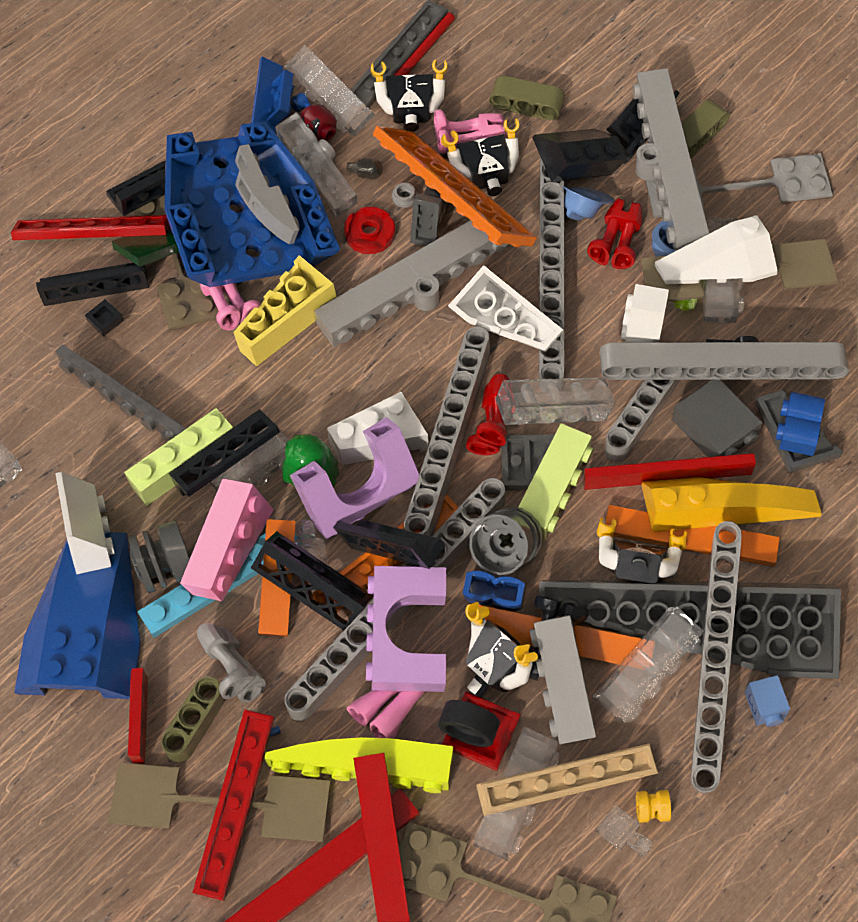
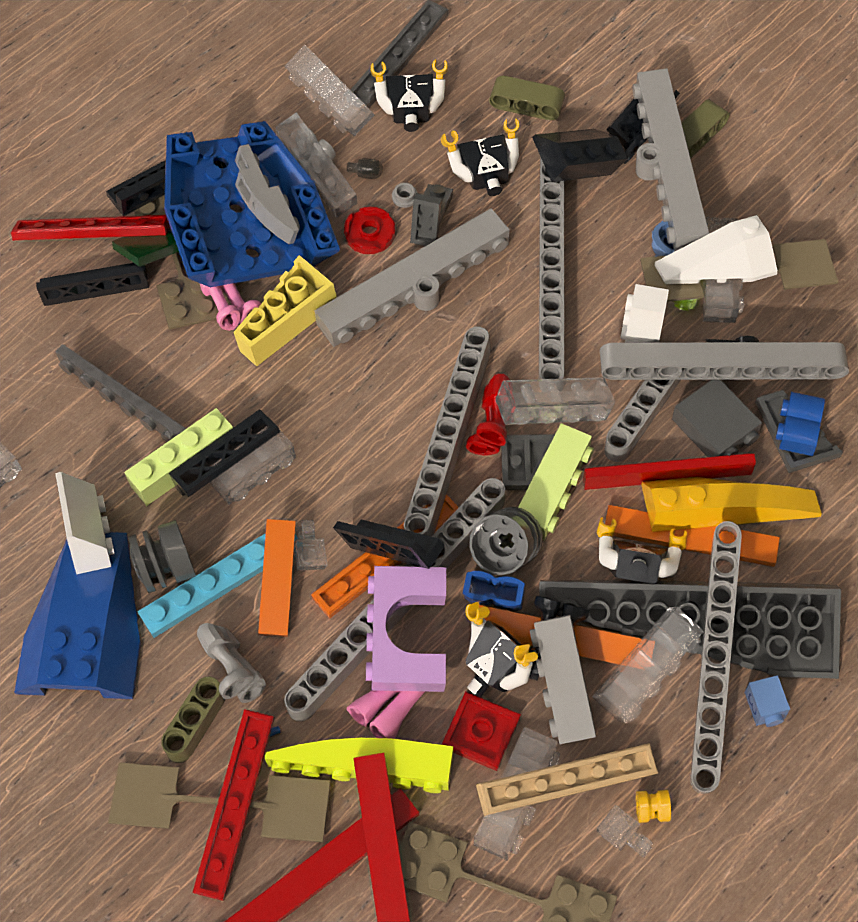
(104, 317): black plate -> none
(137, 716): red tile -> none
(226, 539): bright pink wedge -> none
(272, 93): blue bracket -> none
(299, 102): blue hand -> none
(304, 450): green hair -> none
(316, 573): black fence -> none
(320, 121): dark red head -> none
(348, 436): white wedge -> none
(392, 474): lavender arch -> none
(426, 45): red bar -> none
(454, 187): orange plate -> none
(469, 723): black tyre -> none
(484, 125): bright pink piece -> none
(501, 310): white wedge -> none
(584, 202): medium blue piece -> none
(617, 220): red piece -> none
(794, 177): light grey hinge -> none

